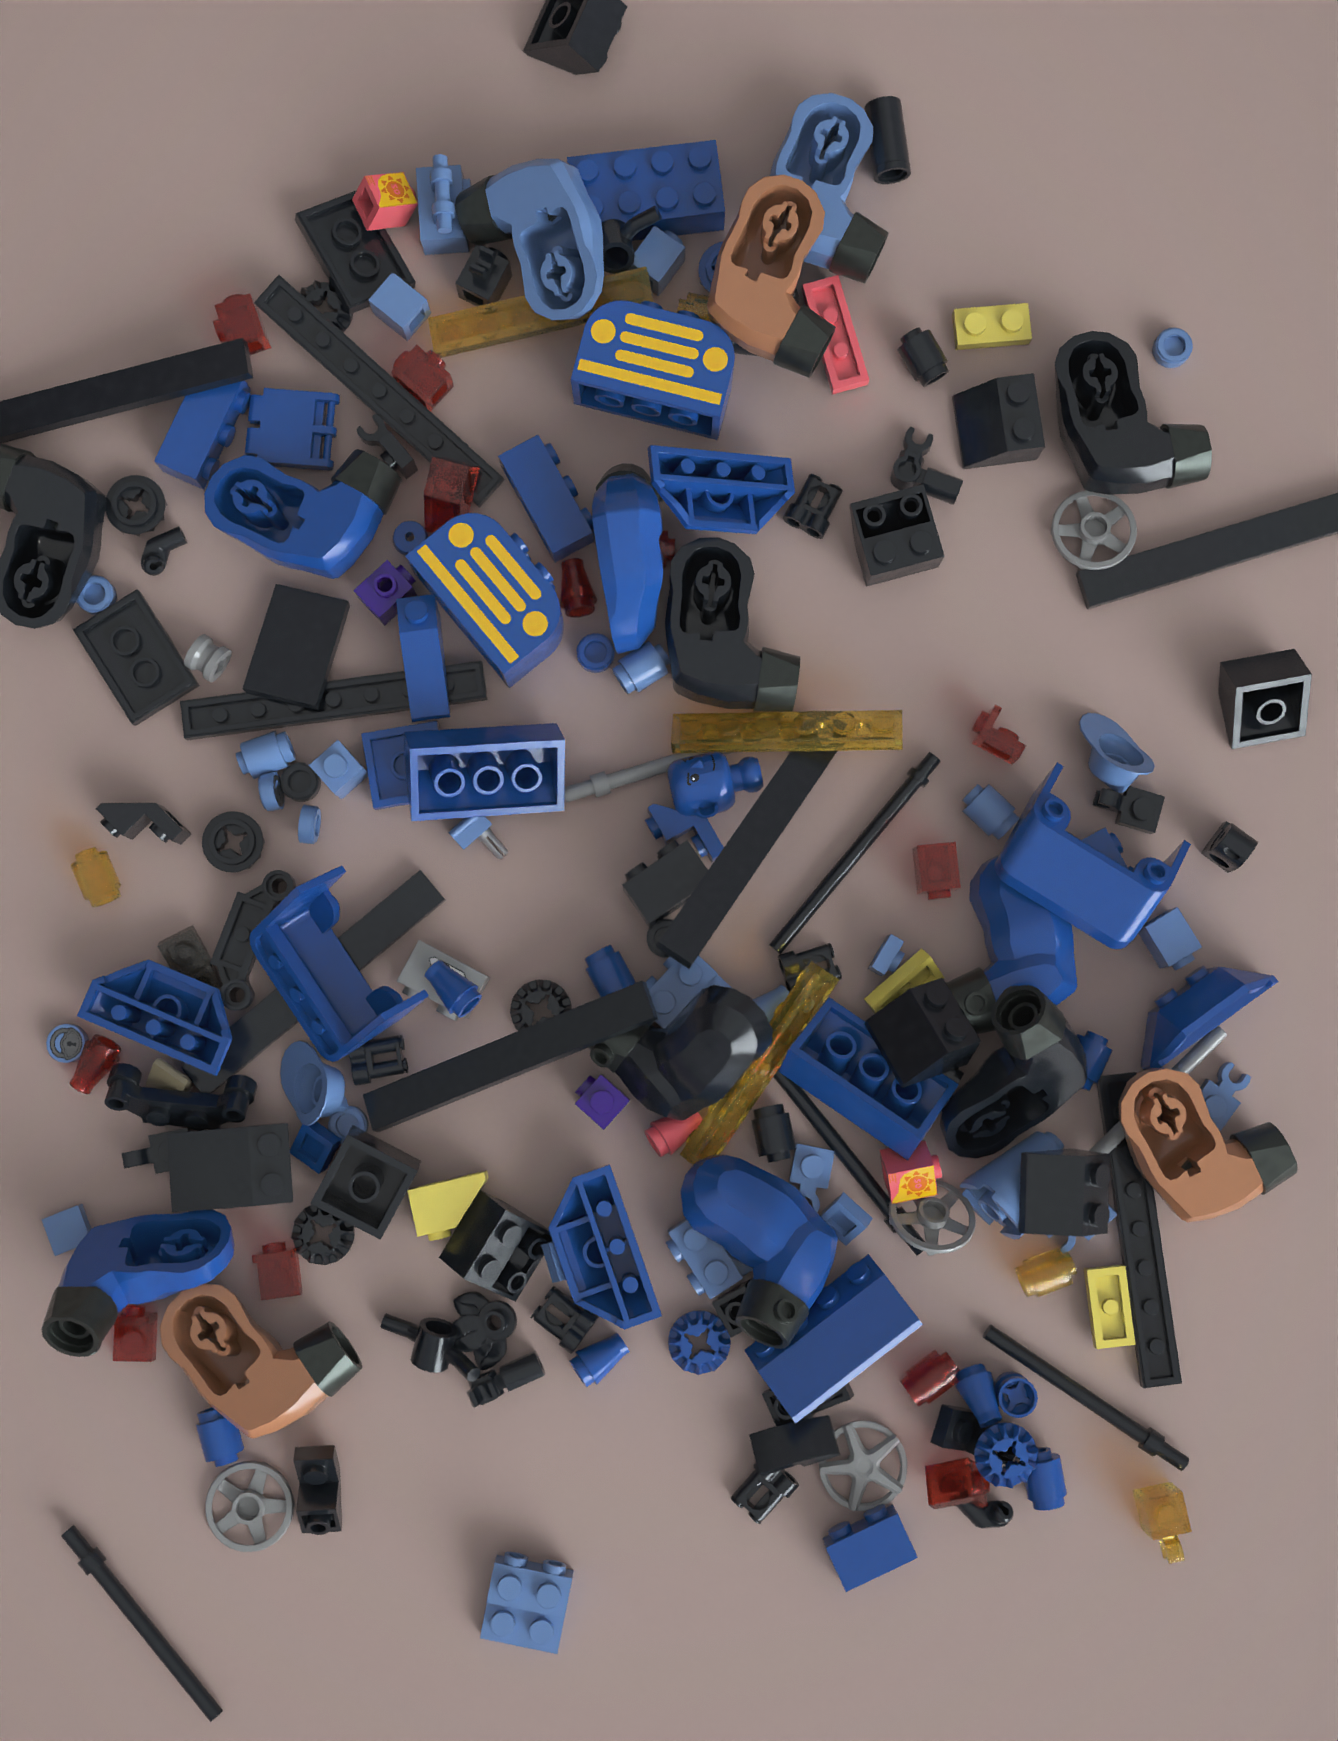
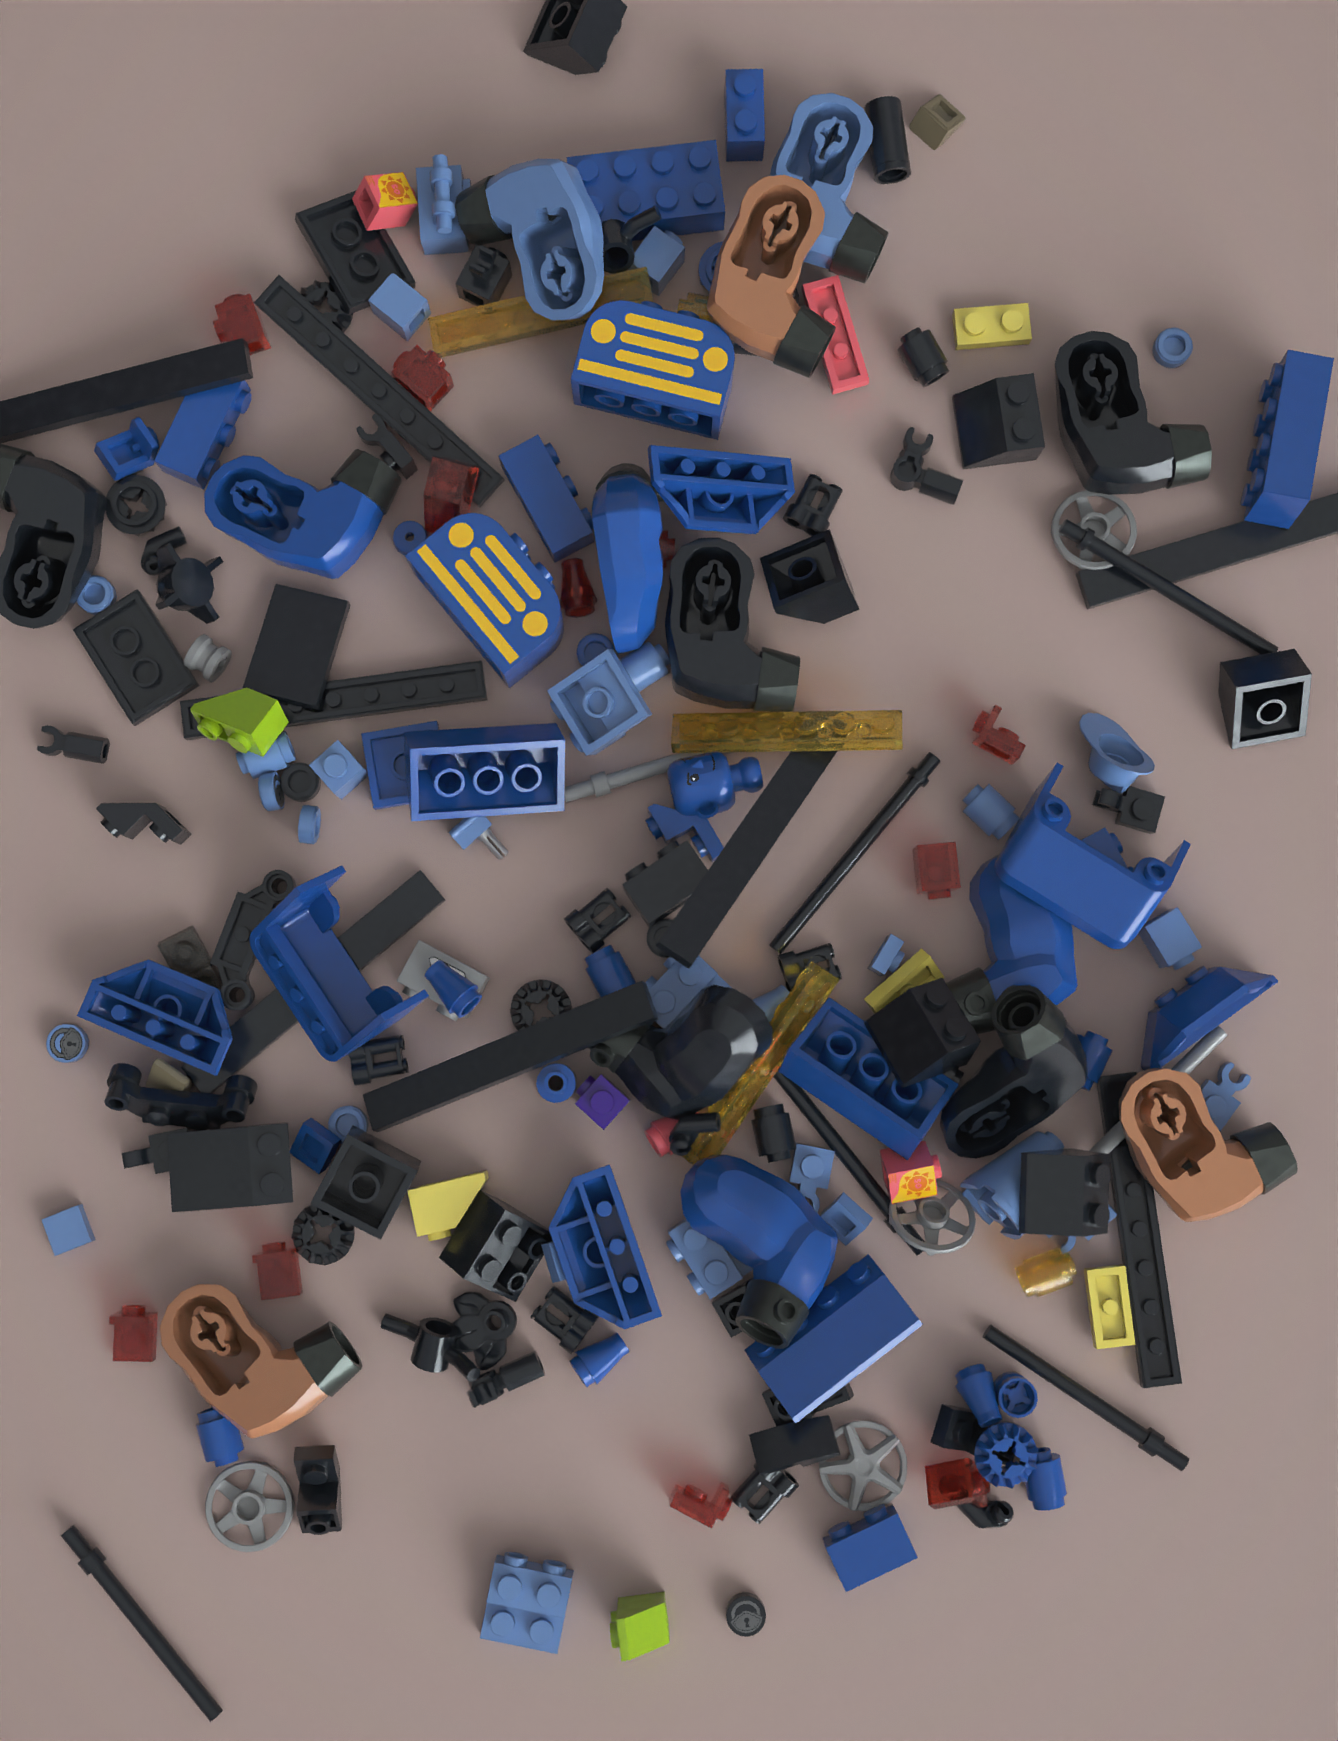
(76, 745): none -> black bar
(94, 1063): clear red cone -> none
(96, 877): clear yellow brick -> none
(129, 450): none -> blue bracket
(132, 1264): blue piece -> none
(186, 584): none -> black piece
(216, 837): black gear -> none
(242, 719): none -> lime slope
(292, 428): blue plate -> none
(310, 1084): medium blue piece -> none
(383, 588): dark purple brick -> none
(423, 657): blue slope -> none
(569, 1082): none -> blue brick
(587, 930): none -> black piece
(598, 703): none -> medium blue plate
(639, 1624): none -> lime slope
(689, 1128): none -> black arm
(693, 1503): none -> clear red bracket
(694, 1324): blue gear -> none
(744, 115): none -> blue brick
(745, 1614): none -> tile
(809, 580): none -> black slope
(895, 535): black slope -> none
(930, 1377): clear red brick -> none
(936, 121): none -> dark tan slope
(1087, 540): none -> black bar
(1163, 1517): clear yellow brick -> none
(1229, 847): black leg -> none
(1287, 439): none -> blue brick

